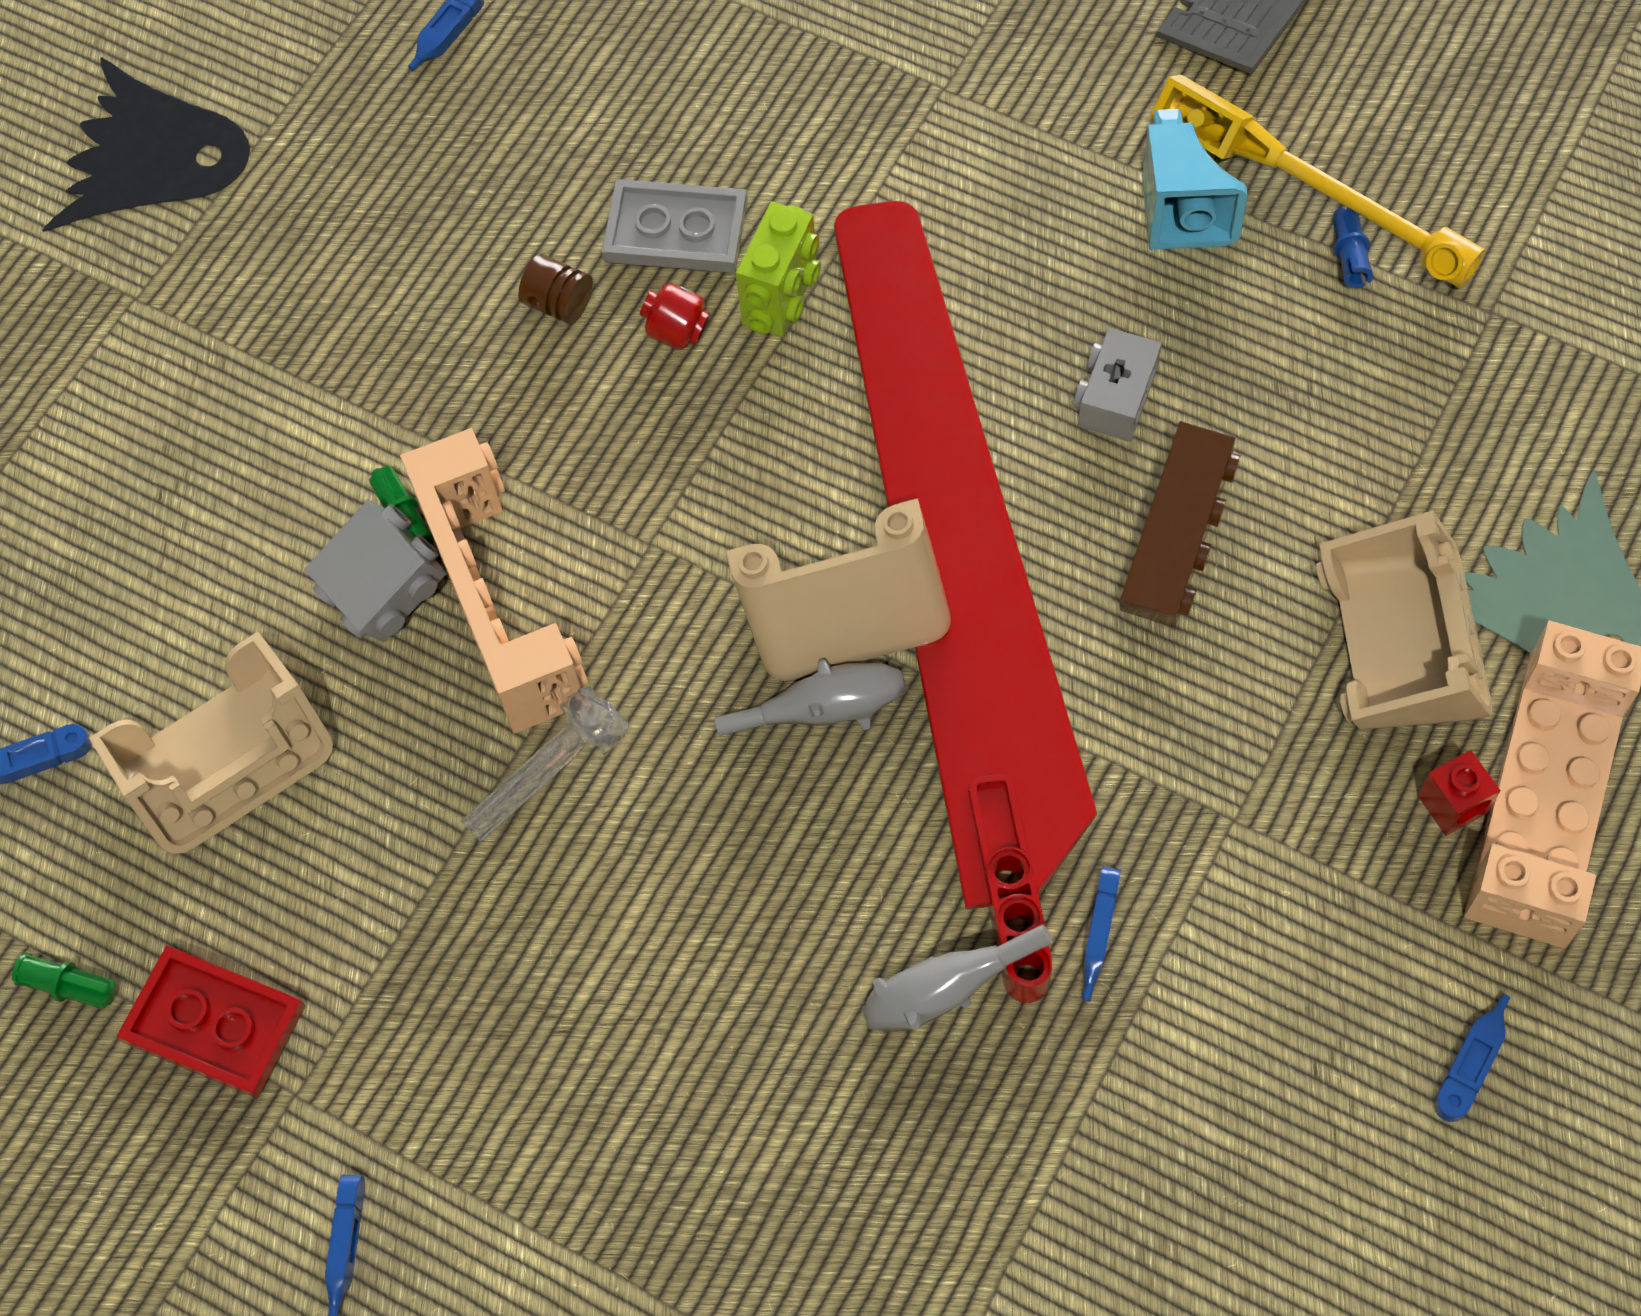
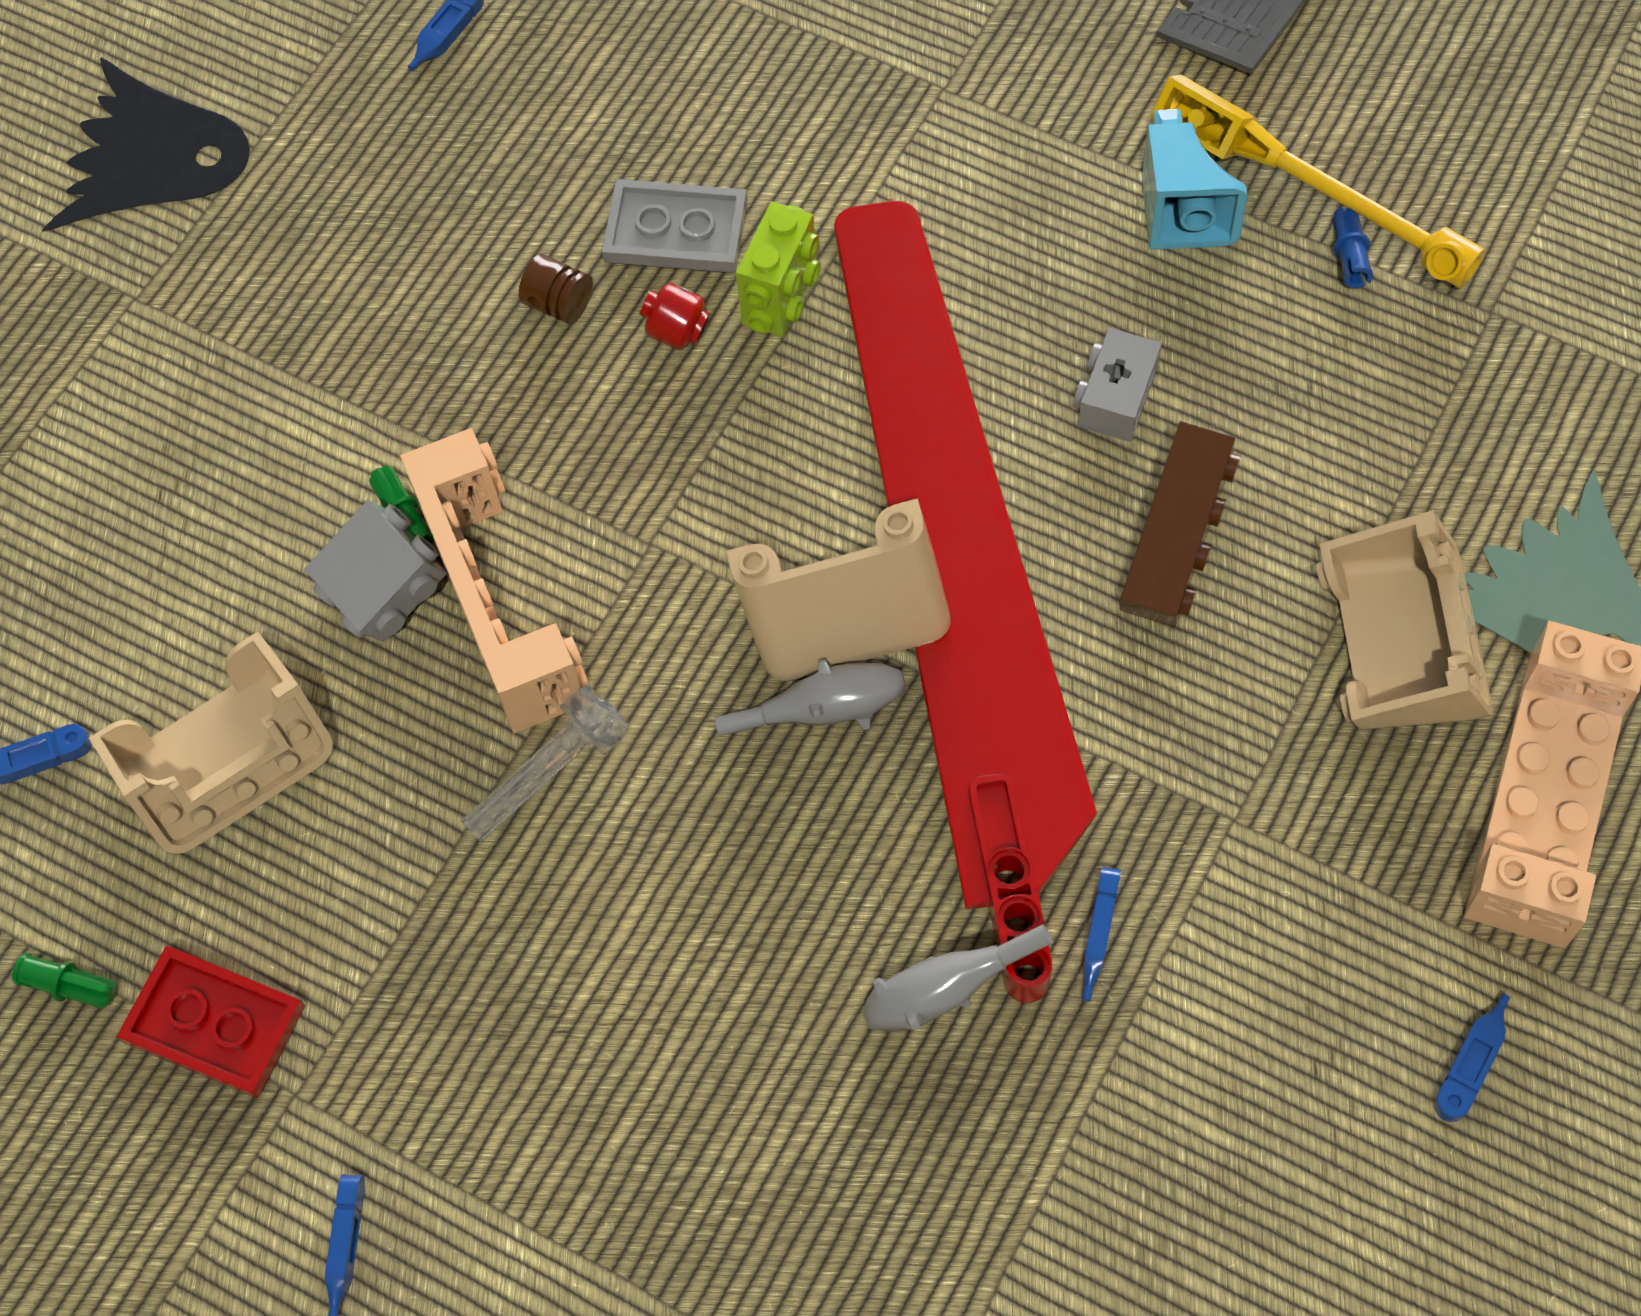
(1458, 792): red brick -> none

